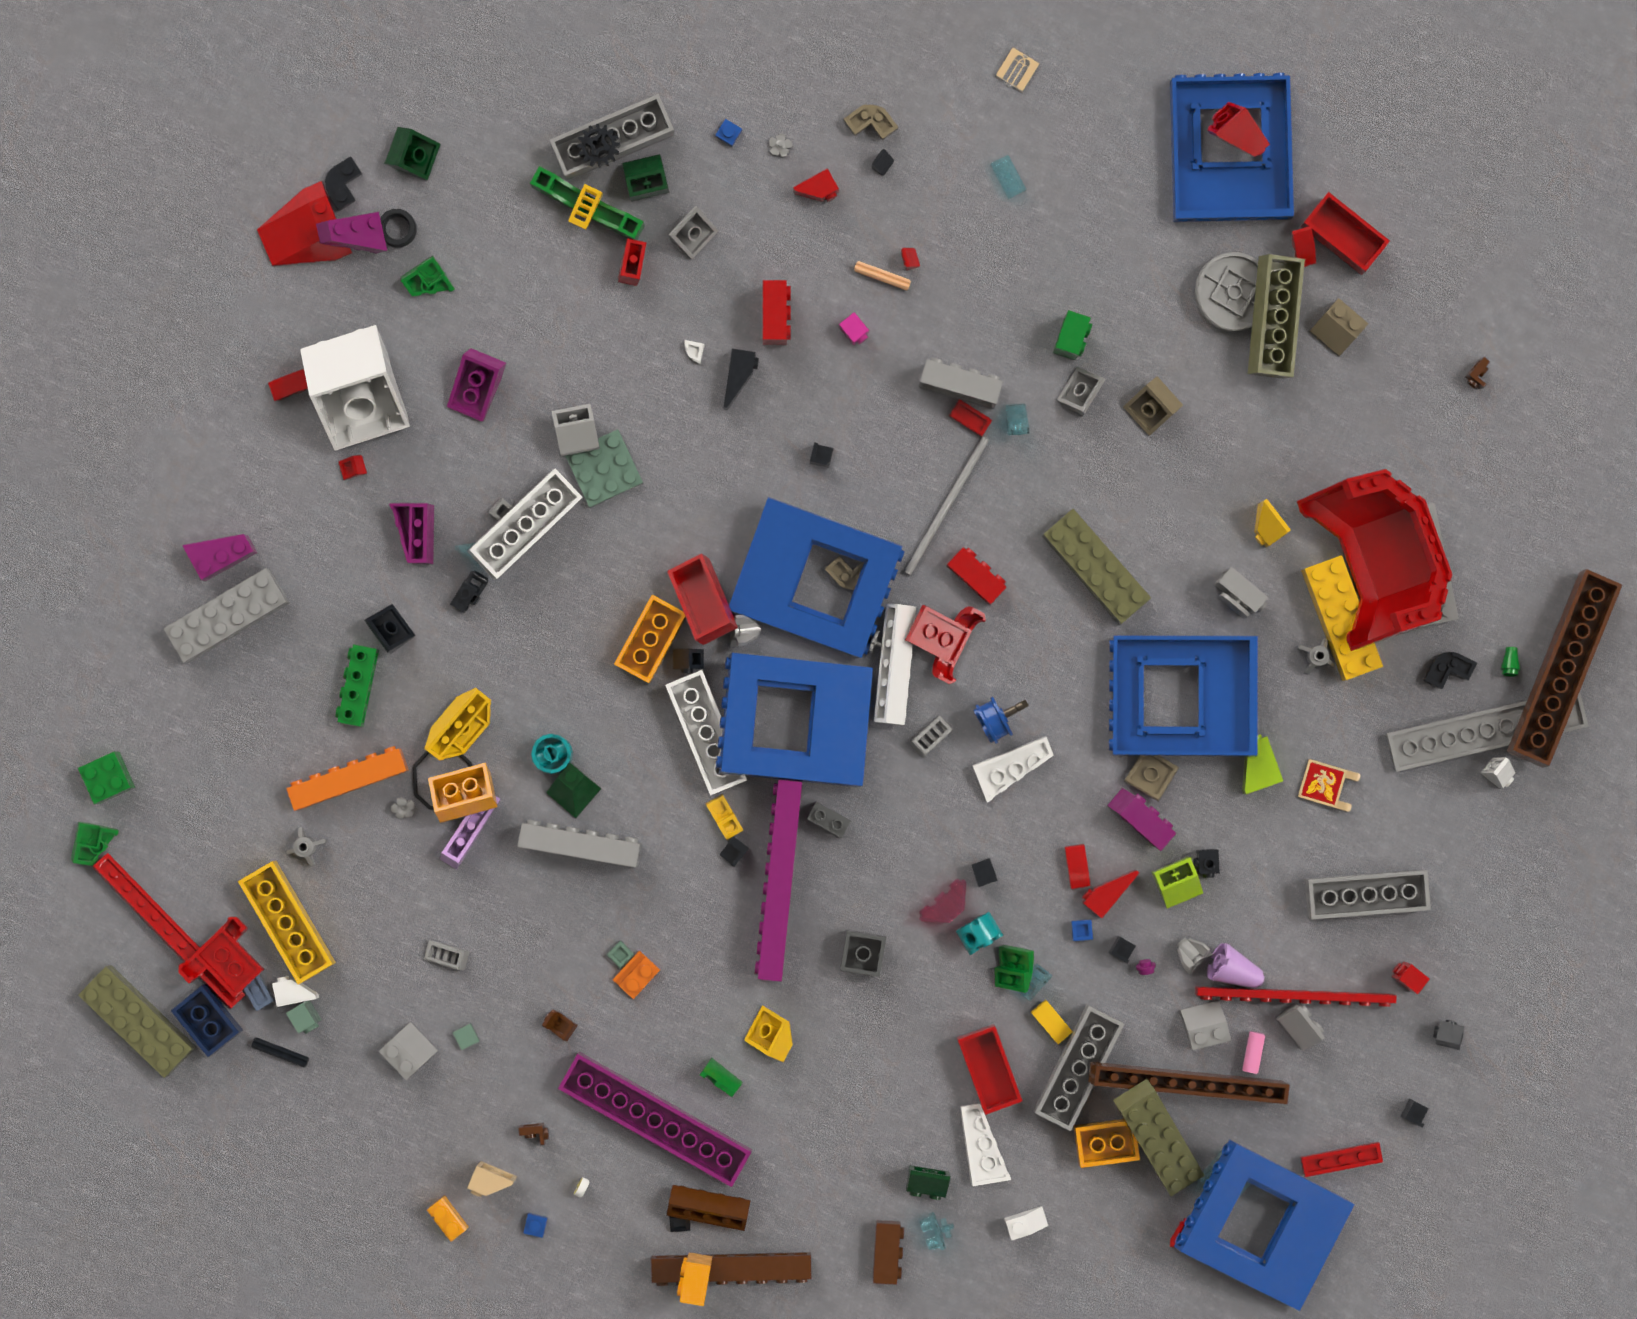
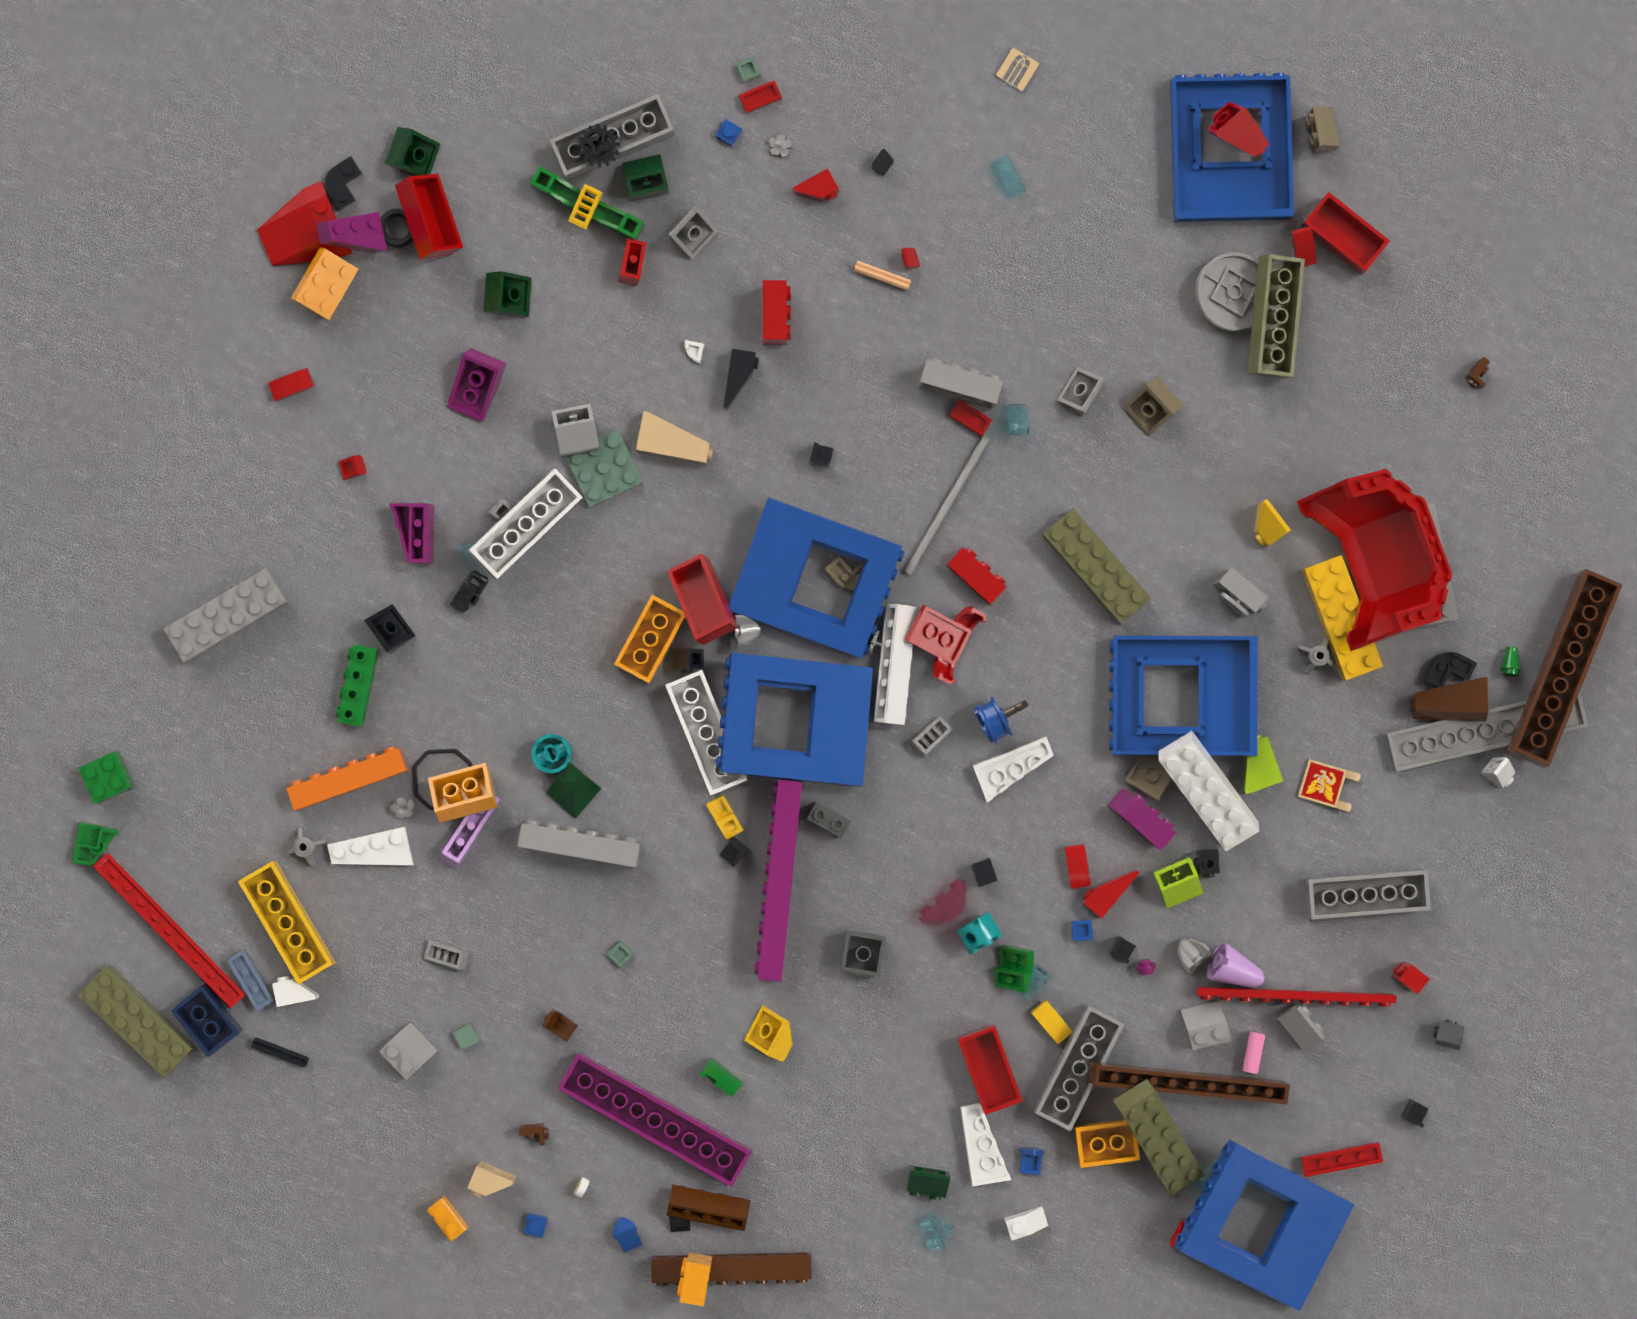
(219, 554): magenta wedge -> none
(224, 959): red piece -> none
(304, 1017): sand green brick -> none
(324, 283): none -> light orange brick
(354, 387): white brick -> none
(375, 849): none -> white wing
(426, 278): green slope -> none
(428, 216): none -> red piece
(459, 725): yellow wedge -> none
(507, 294): none -> dark green slope
(626, 1234): none -> blue tile
(636, 974): orange plate -> none
(670, 441): none -> tan slope
(748, 70): none -> sand green tile
(760, 97): none -> red tile
(854, 329): dark pink brick -> none
(871, 115): dark tan plate -> none
(887, 1252): reddish brown brick -> none
(1031, 1160): none -> blue tile
(1072, 334): green brick -> none
(1208, 791): none -> white brick
(1322, 130): none -> dark tan slope
(1338, 327): dark tan slope -> none
(1453, 702): none -> reddish brown slope

